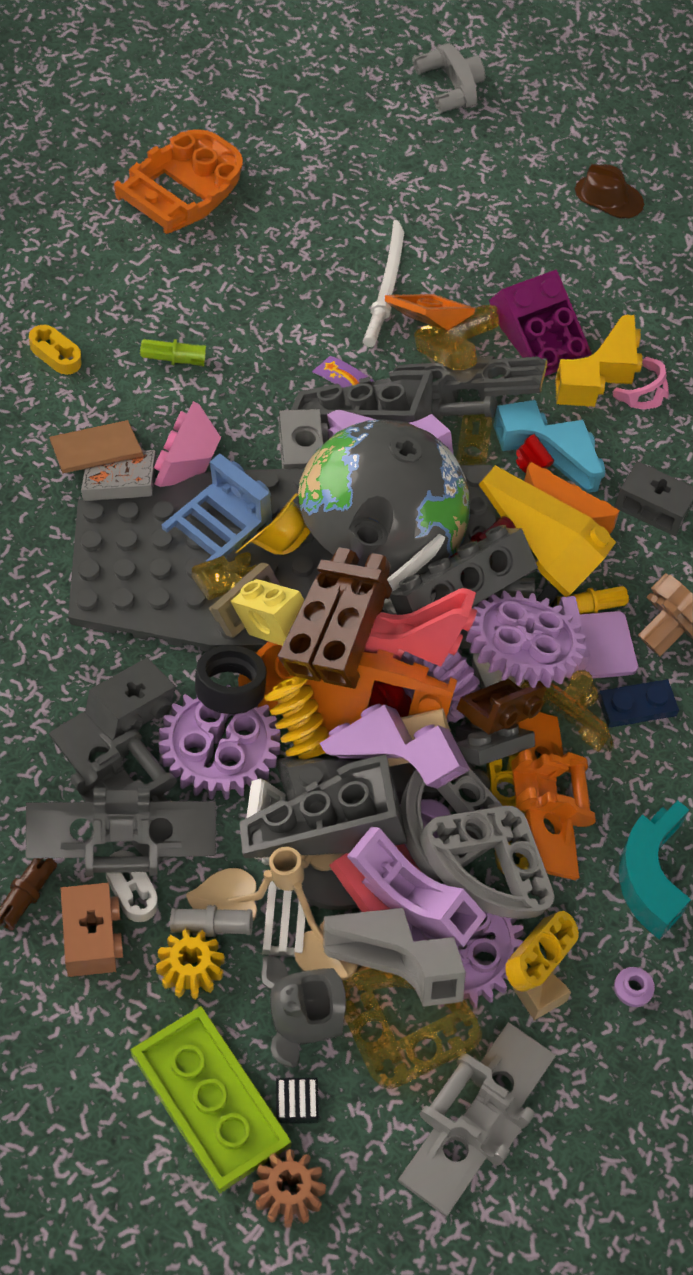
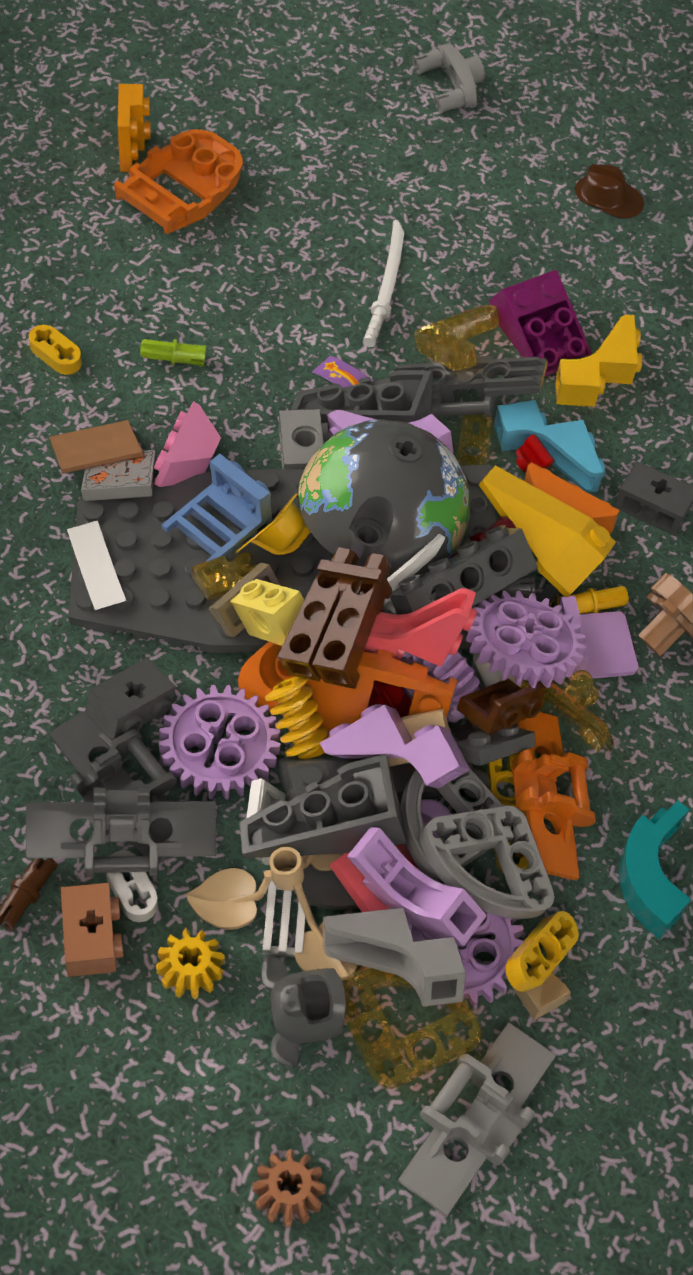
(96, 565): none -> white sticker
(132, 123): none -> light orange plate
(210, 1099): lime plate -> none
(212, 921): light grey pin -> none
(230, 699): black tyre -> none
(297, 1100): tile -> none
(431, 309): orange slope -> none
(627, 994): lavender plate -> none
(631, 397): bright pink helmet -> none
(638, 703): dark blue plate -> none

